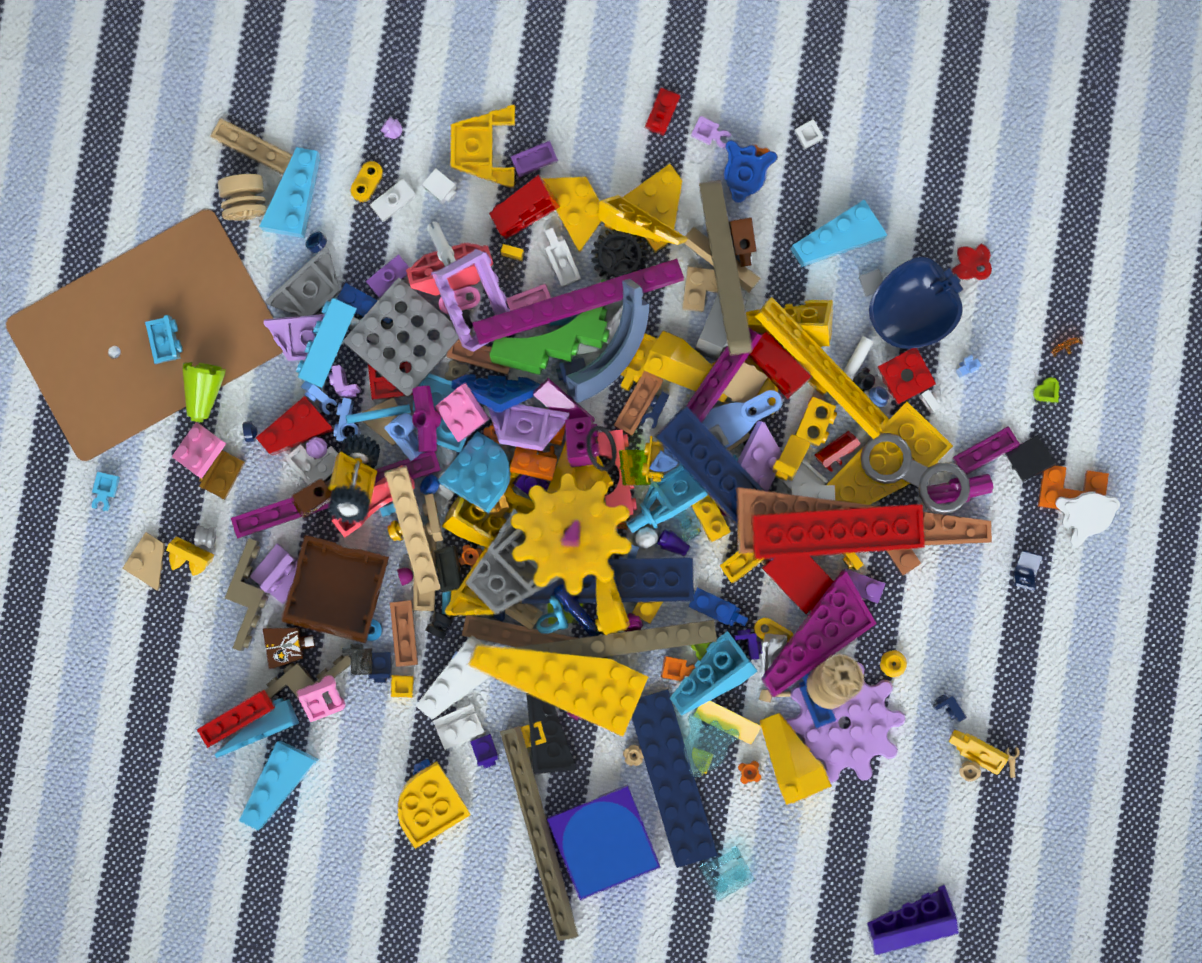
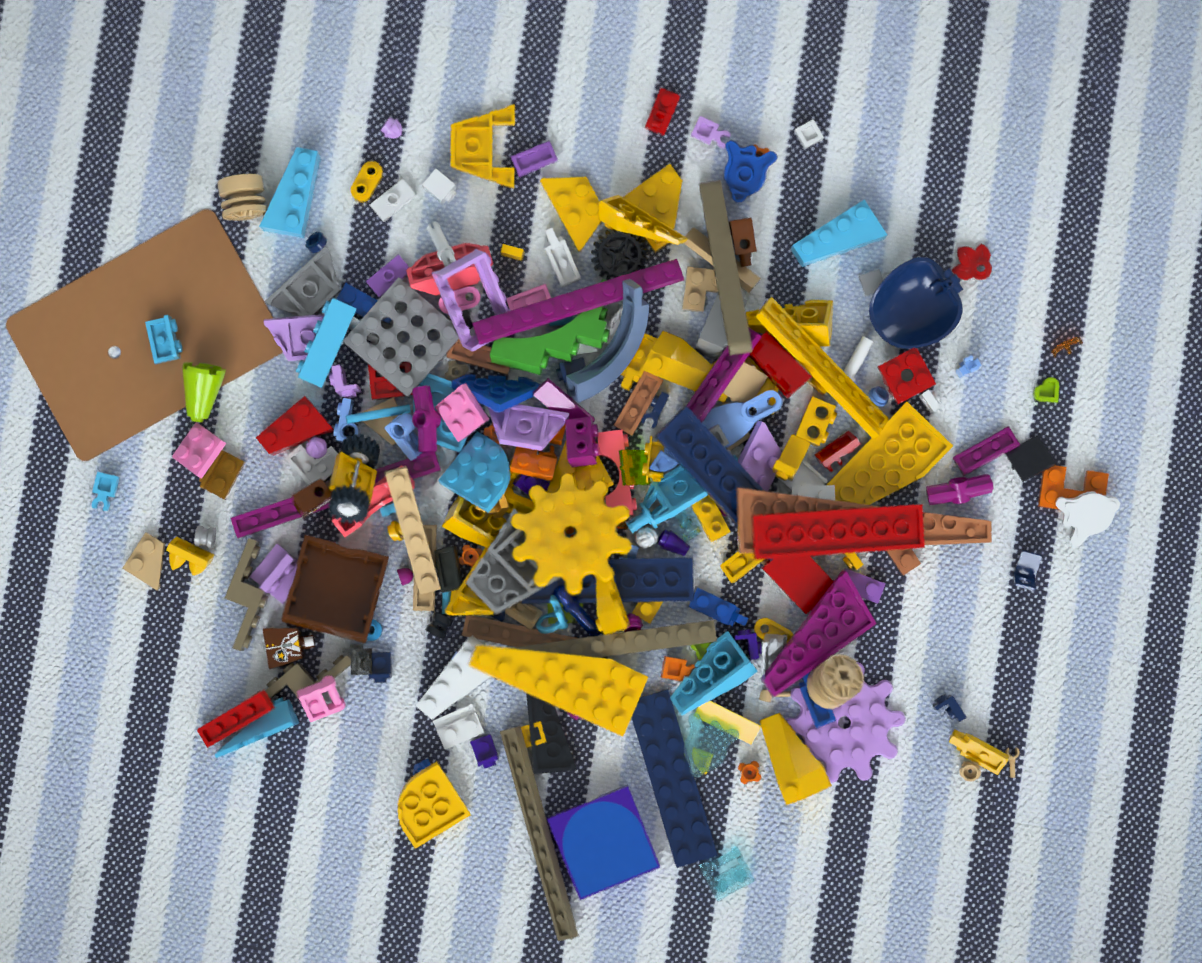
(249, 431): dark blue tile -> none
(251, 146): tan tile -> none
(278, 780): medium azure wedge -> none
(314, 393): light blue plate -> none
(402, 686): yellow tile -> none
(403, 633): nougat plate -> none
(429, 485): blue tile -> none
(431, 511): tan plate -> none
(524, 207): red wedge -> none
(572, 536): magenta slope -> none
(589, 451): black tyre -> none
(633, 749): tan plate -> none
(864, 379): black plate -> none
(886, 663): yellow plate -> none
(914, 923): dark purple wedge -> none
(915, 473): flat silver bar -> none

